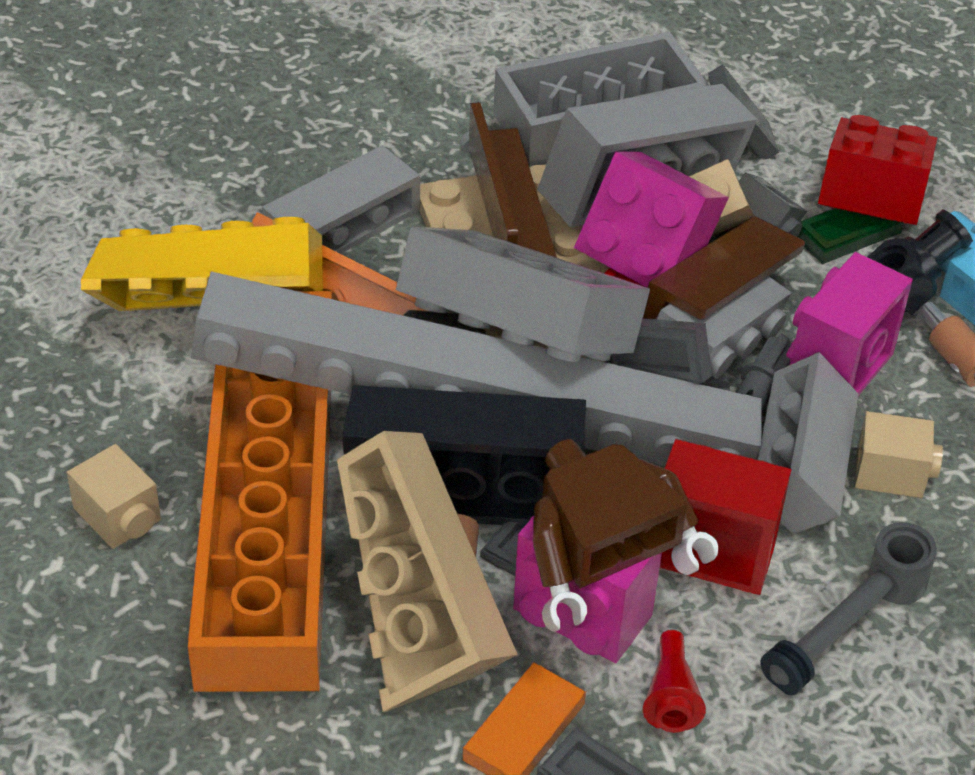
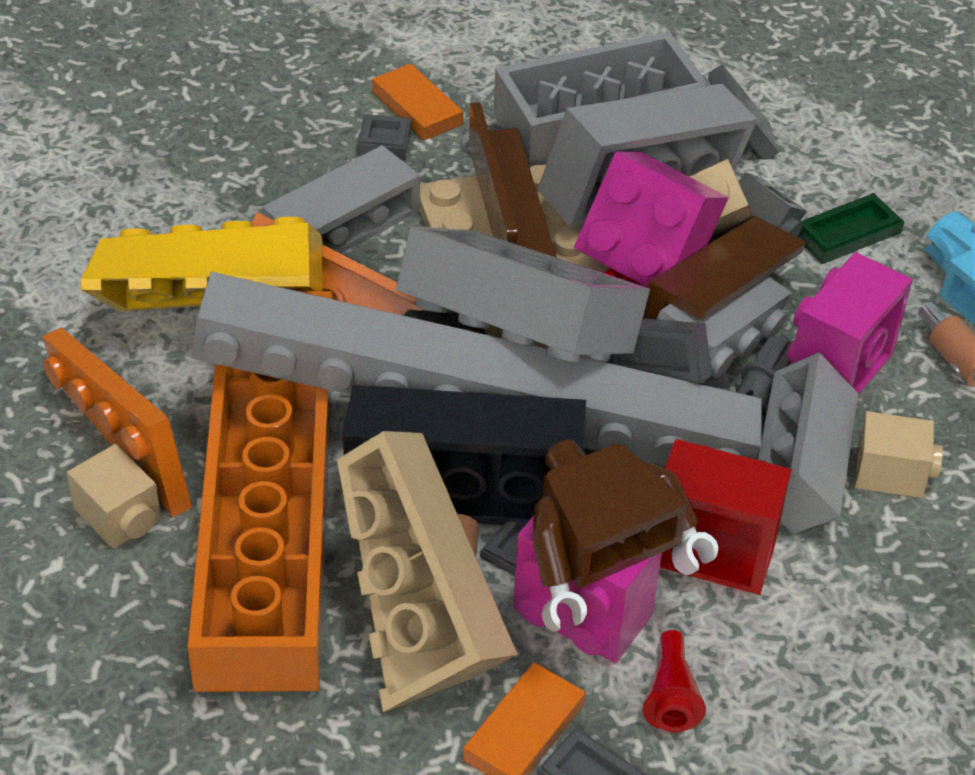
(119, 415): none -> orange wing
(385, 131): none -> dark grey tile
(417, 98): none -> orange tile
(878, 169): red piece -> none
(896, 574): dark grey piece -> none
(923, 256): black connector -> none

